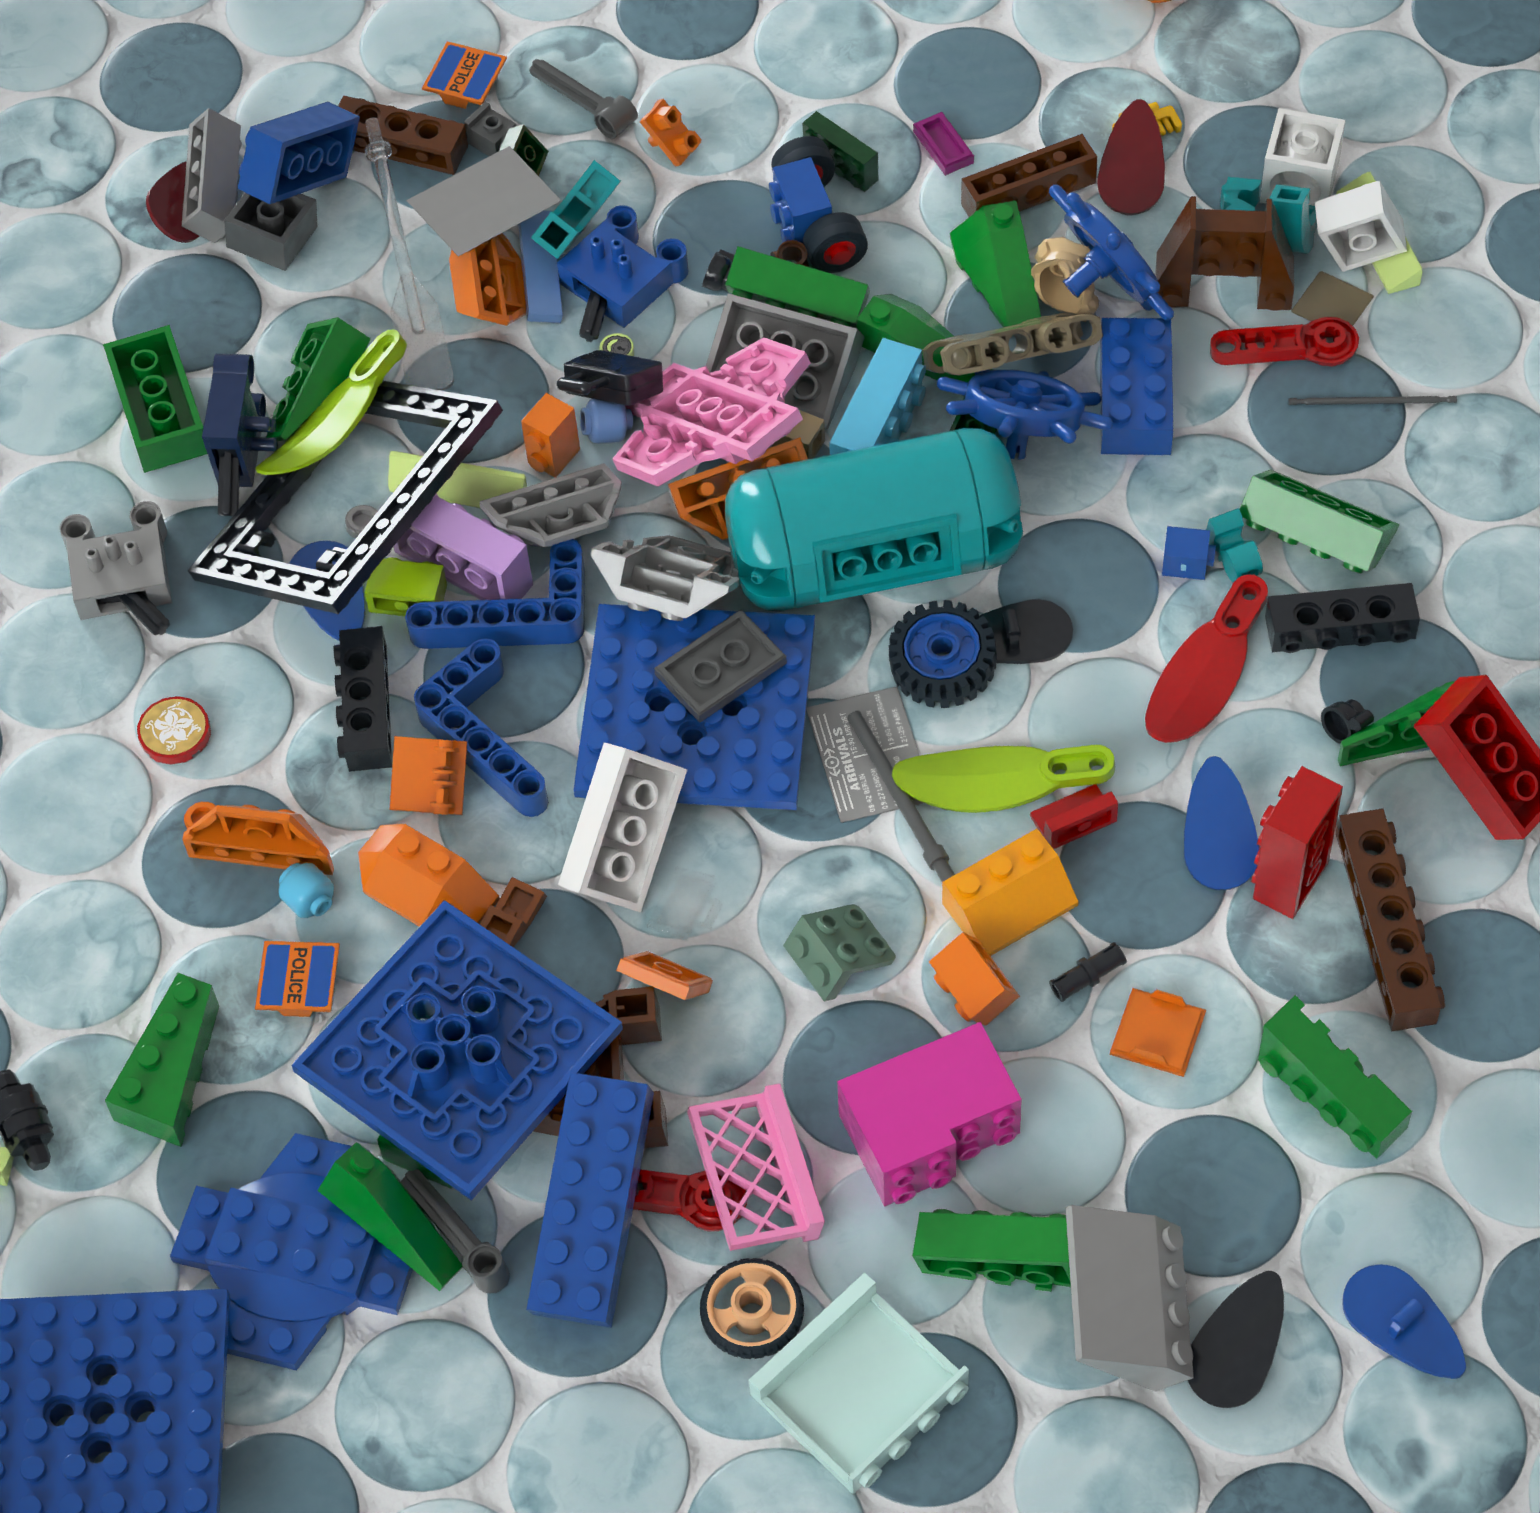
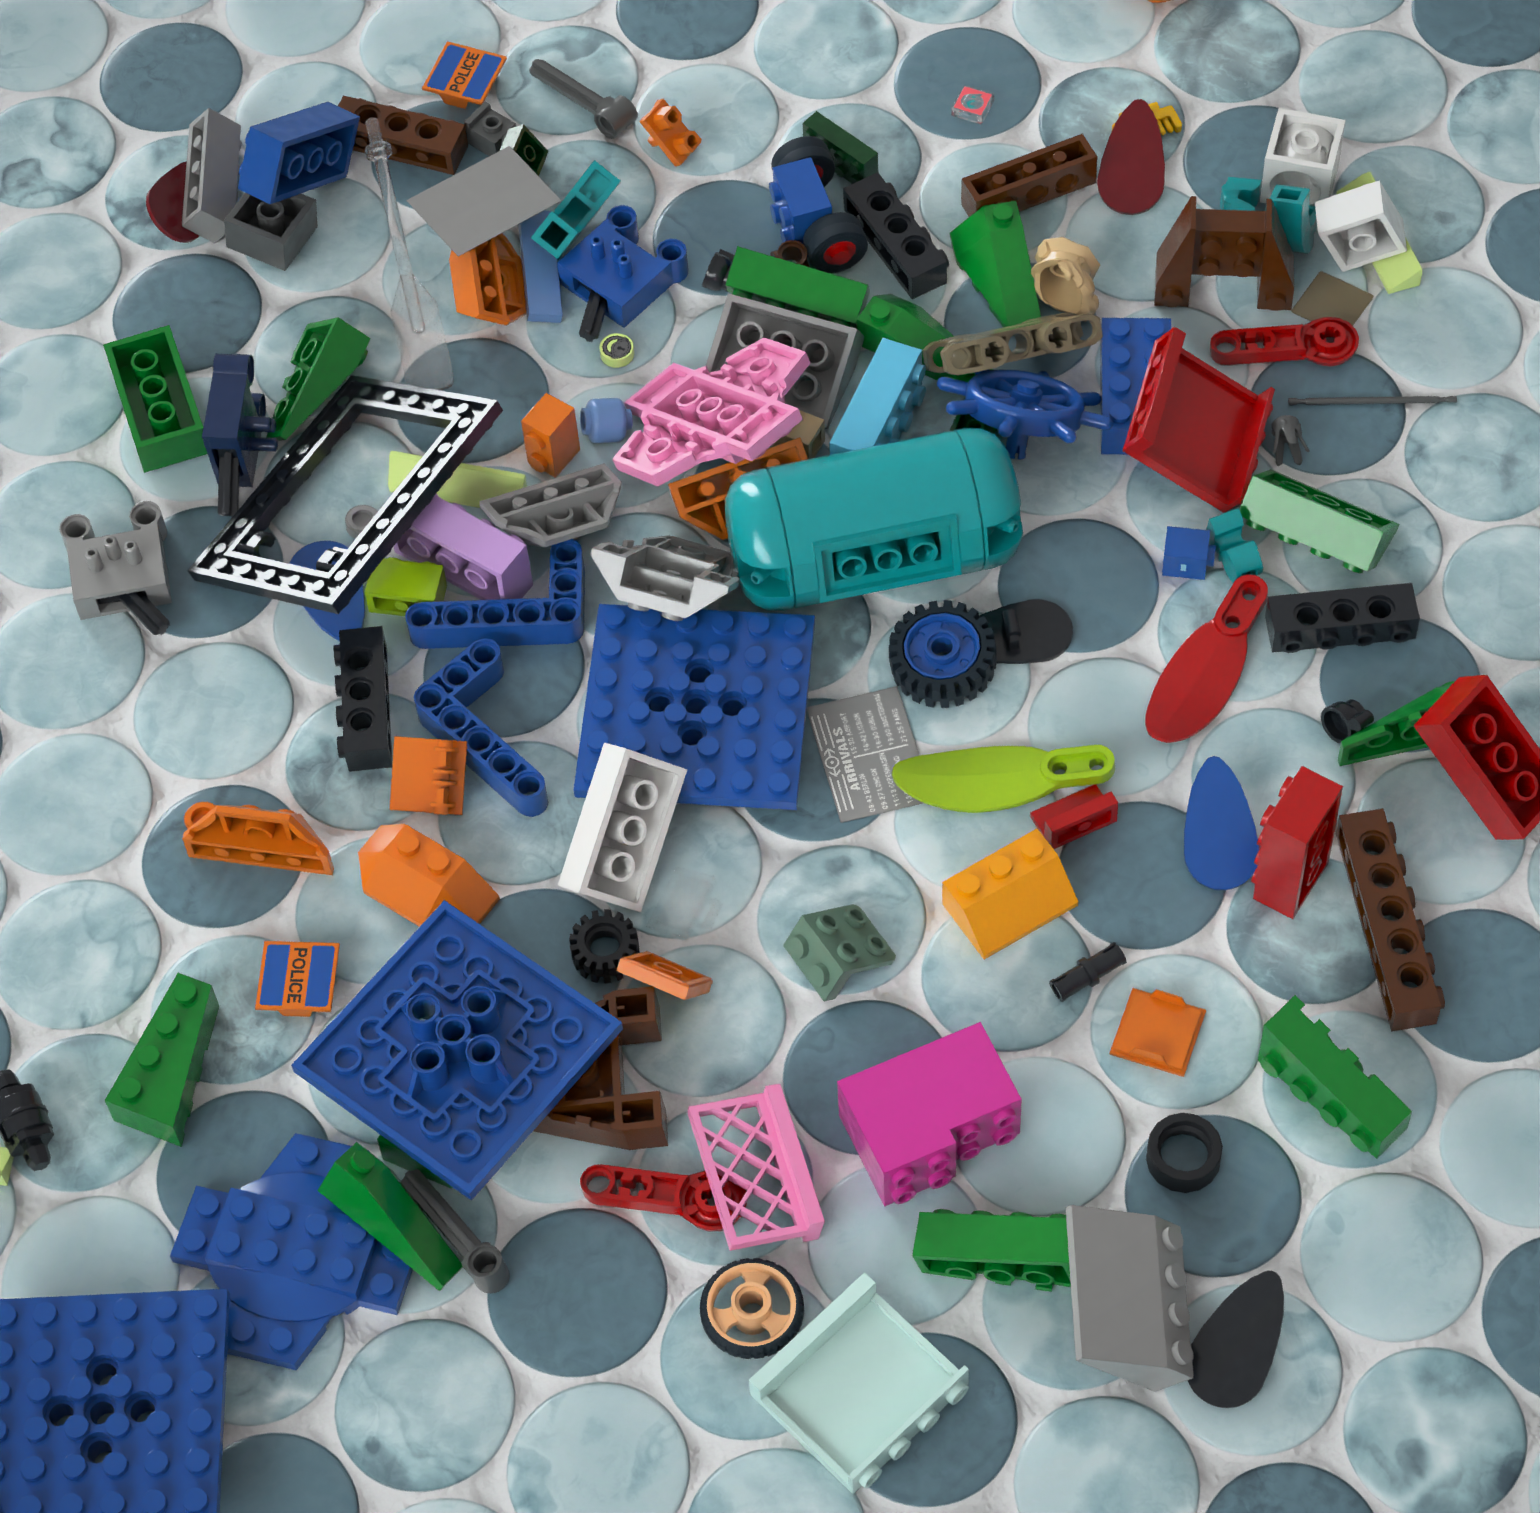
(173, 730): tile -> none
(306, 890): medium azure head -> none
(340, 410): lime plant -> none
(514, 911): dark orange slope -> none
(590, 1200): blue brick -> none
(597, 928): none -> black tyre
(612, 377): black piece -> none
(720, 665): dark grey tile -> none
(896, 235): none -> black brick
(934, 853): dark grey bar -> none
(943, 143): magenta tile -> none
(972, 104): none -> clear tile
(973, 979): orange brick -> none
(1109, 255): blue piece -> none
(1187, 1125): none -> black tyre
(1197, 424): none -> red panel
(1287, 430): none -> dark grey piece
(1402, 1320): blue shield -> none

